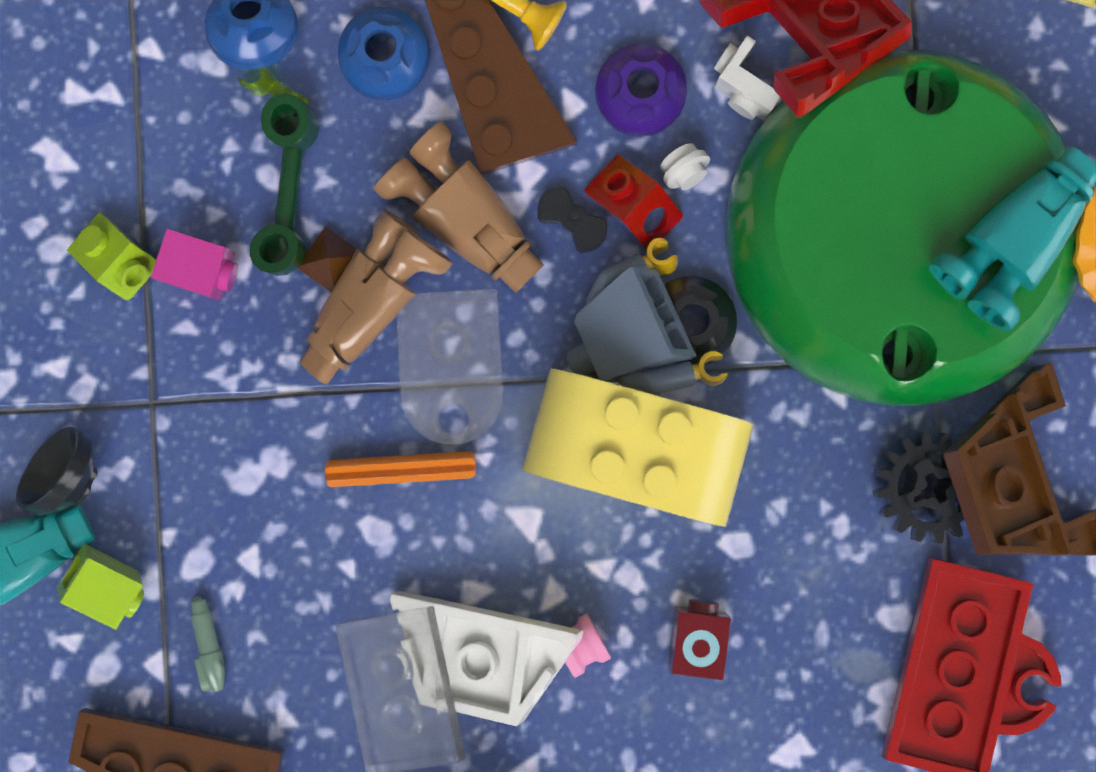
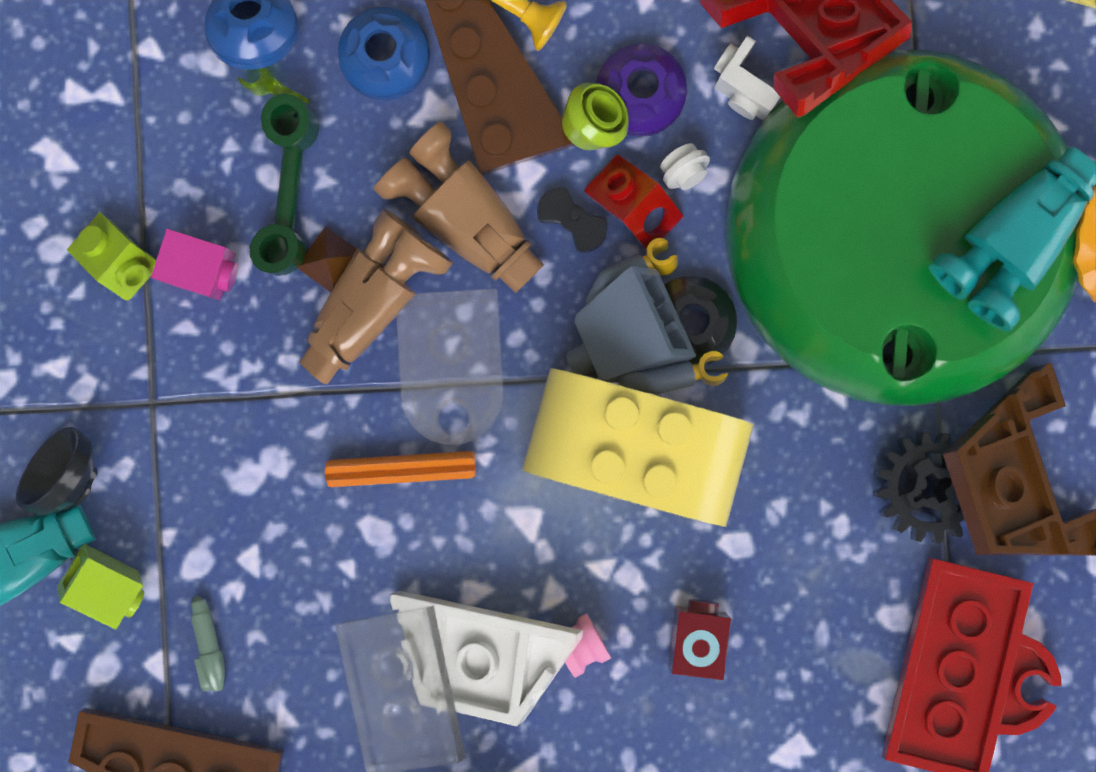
(595, 117): none -> lime cone

